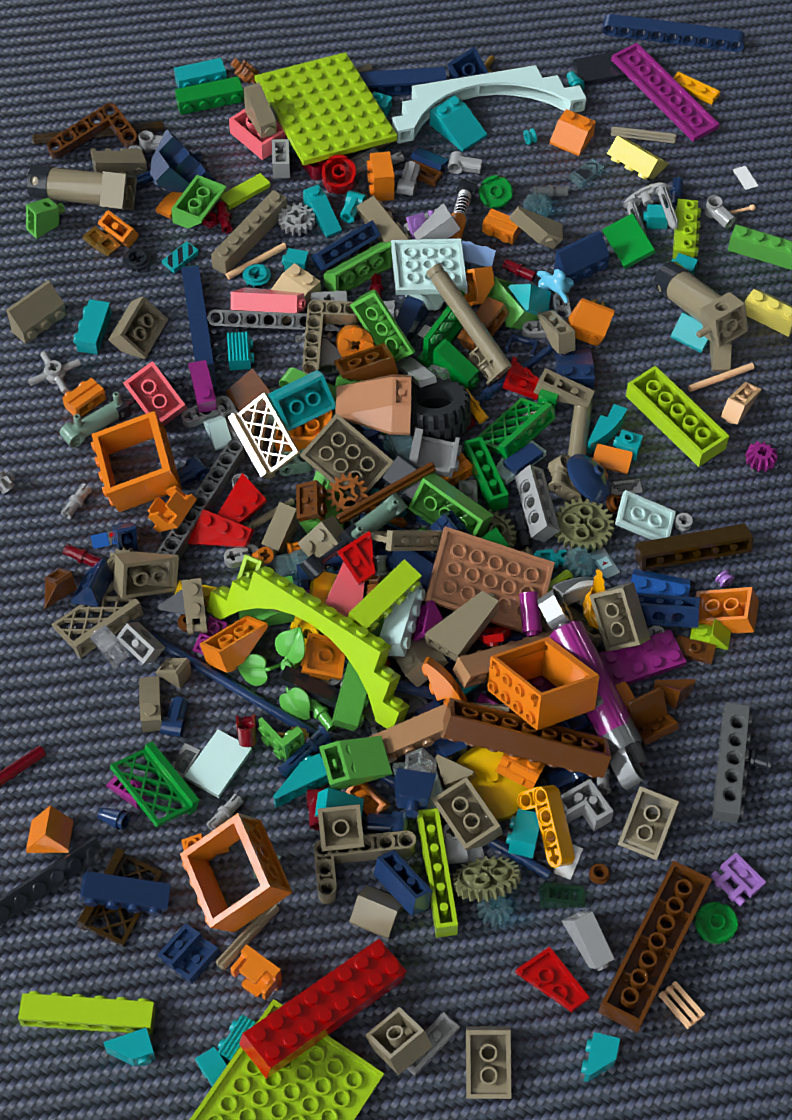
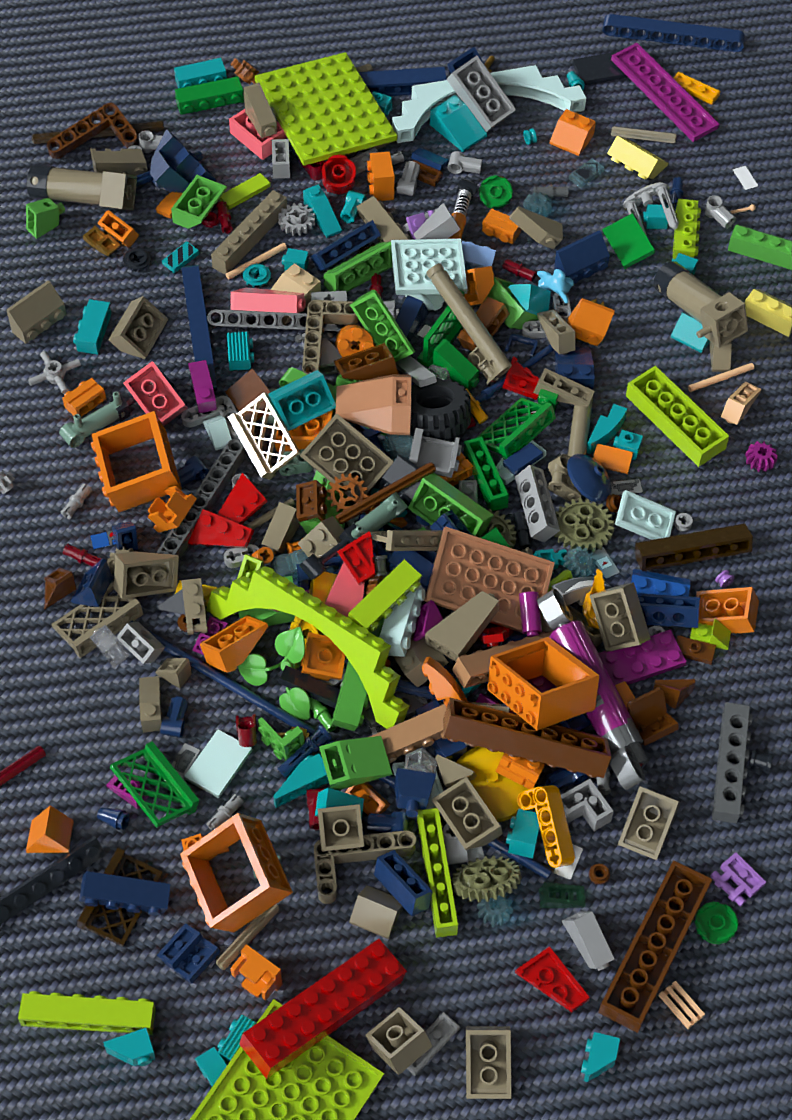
(481, 93): none -> light grey brick

